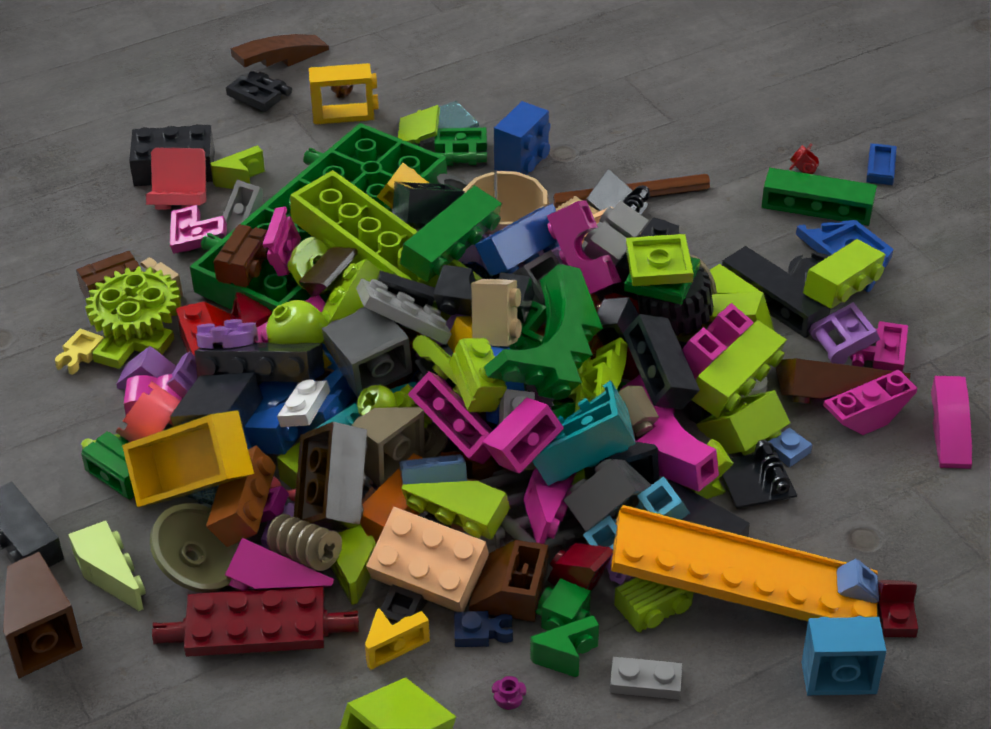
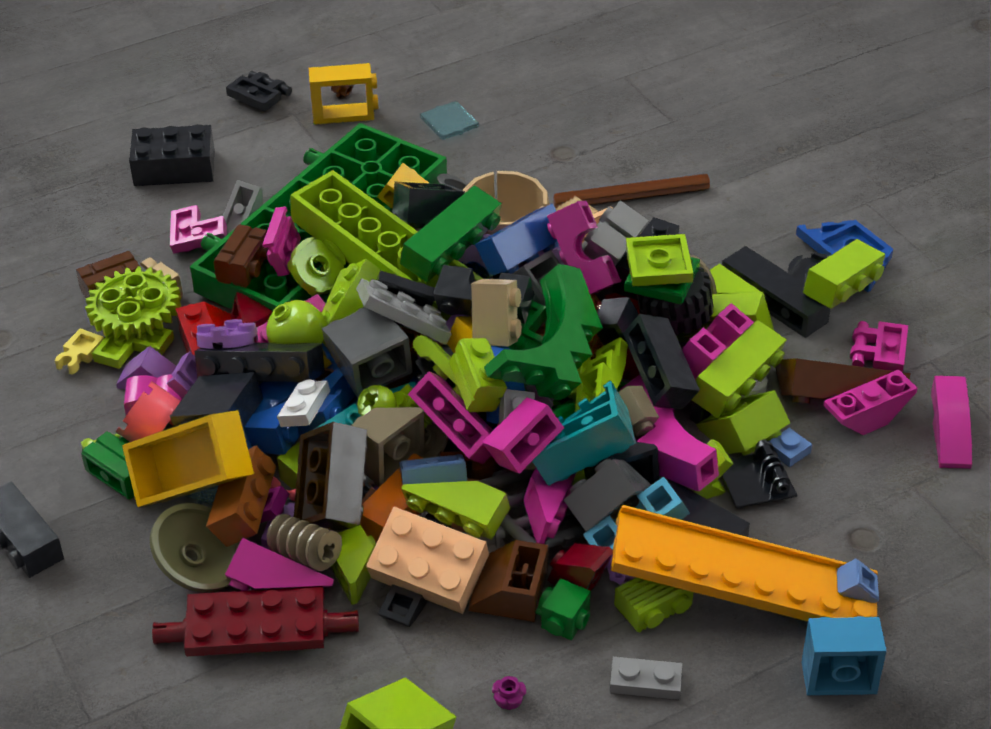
(37, 617): reddish brown slope -> none
(103, 564): yellowish green slope -> none
(177, 177): coral bracket -> none
(237, 167): lime slope -> none
(274, 49): reddish brown slope -> none
(327, 269): dark brown slope -> none
(391, 641): yellow slope -> none
(419, 125): lime piece -> none
(466, 141): green plate -> none
(475, 629): dark blue plate -> none
(521, 139): blue brick -> none
(560, 646): green slope -> none
(612, 190): hinge -> none
(805, 160): red hinge -> none
(818, 196): green brick -> none
(851, 327): medium lavender plate -> none
(881, 164): blue tile -> none
(897, 608): dark red slope -> none

